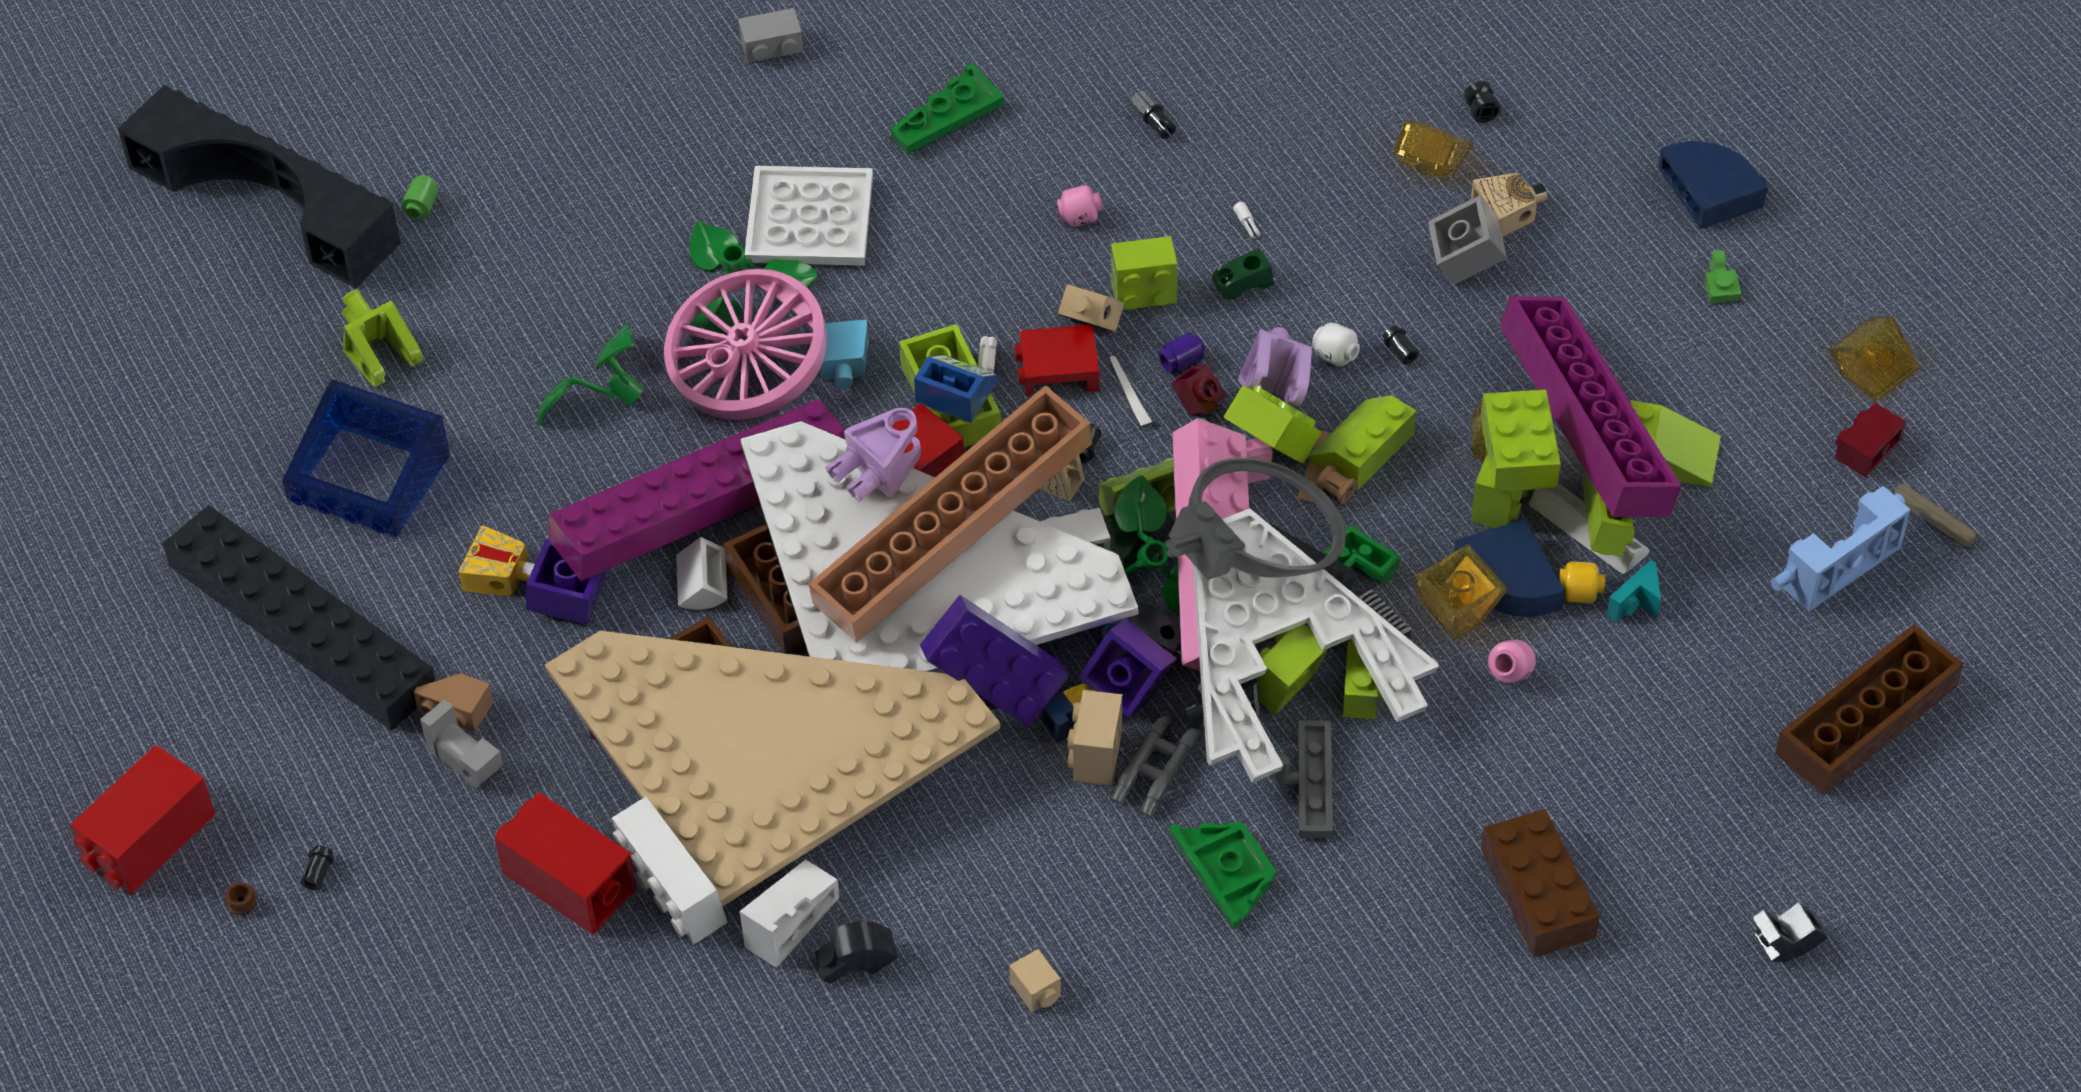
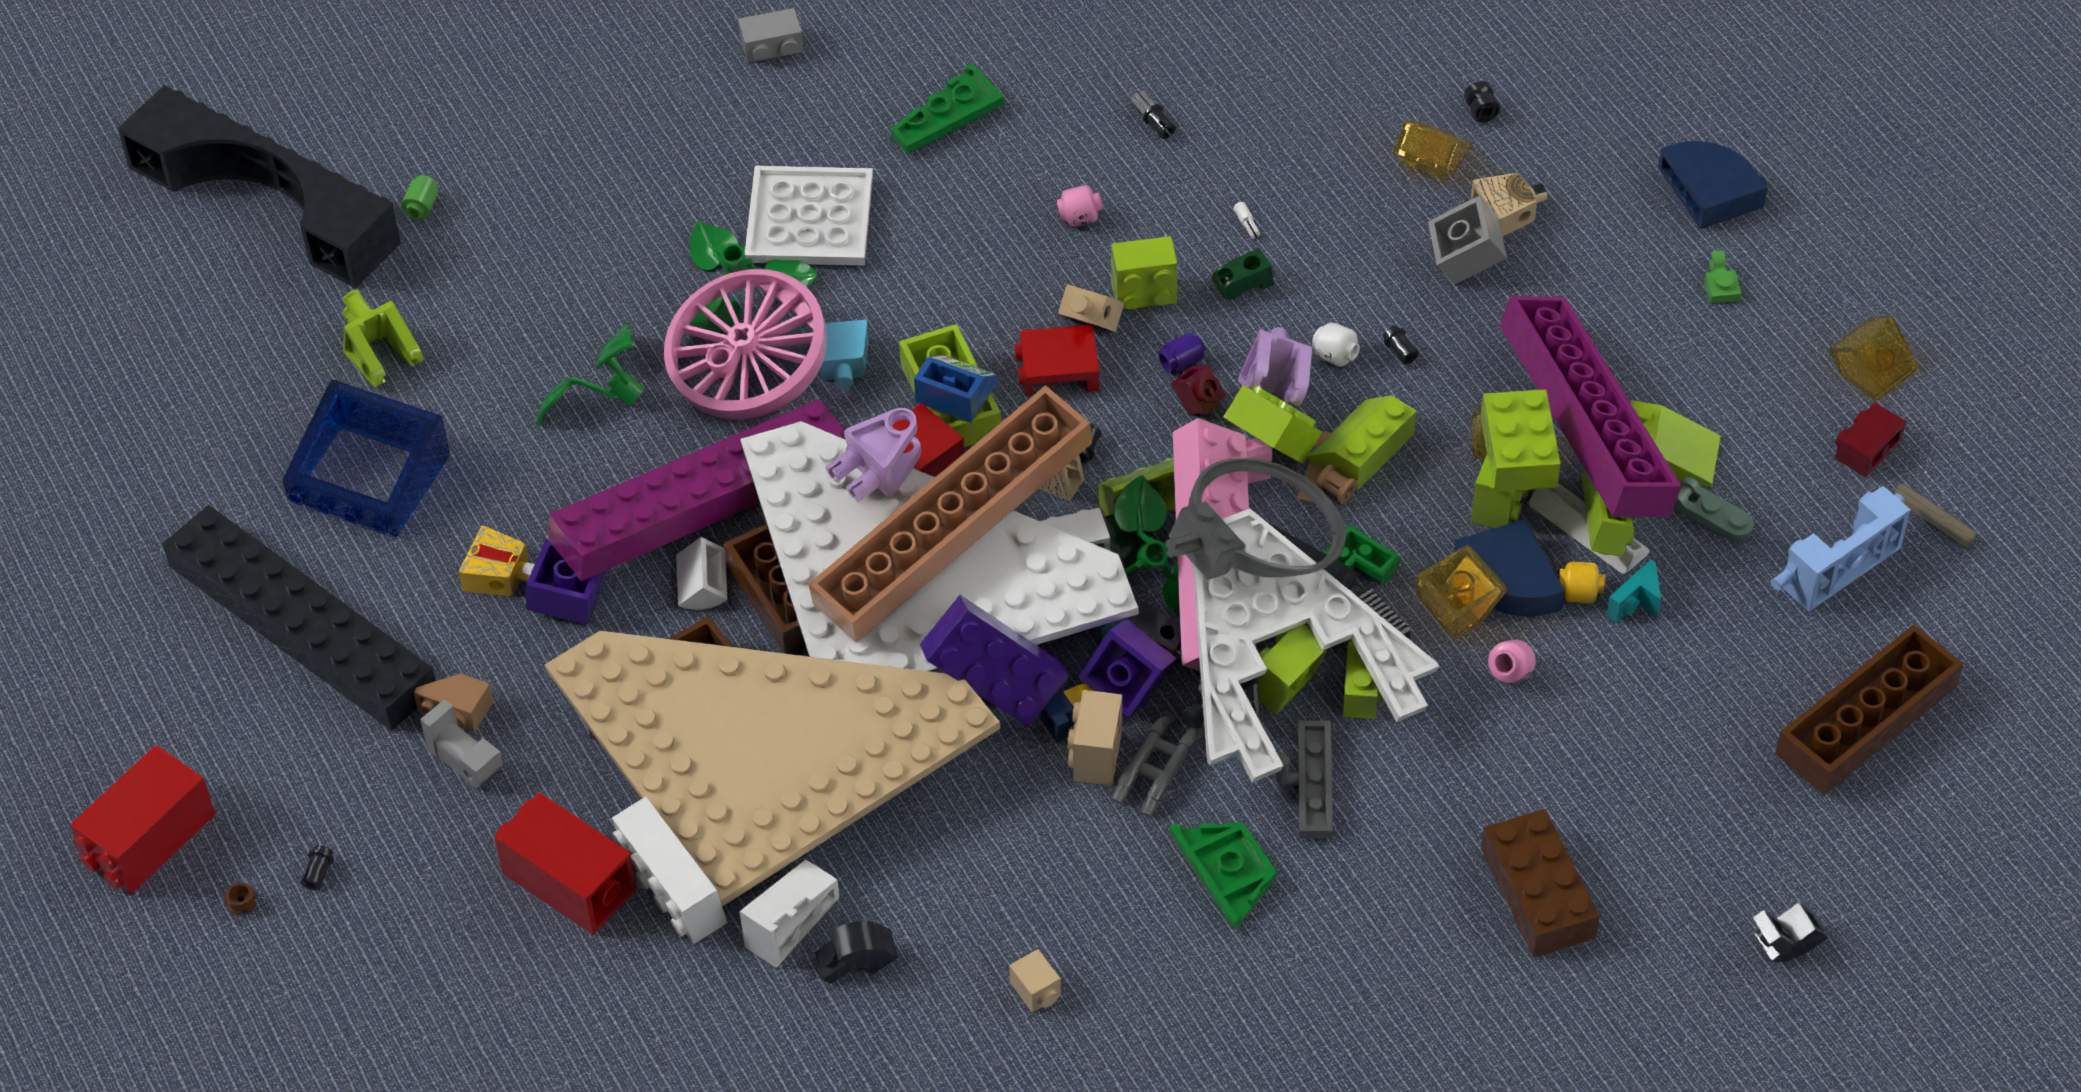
(987, 353): white axle -> none
(1136, 406): white sticker -> none
(1713, 512): none -> sand green plate

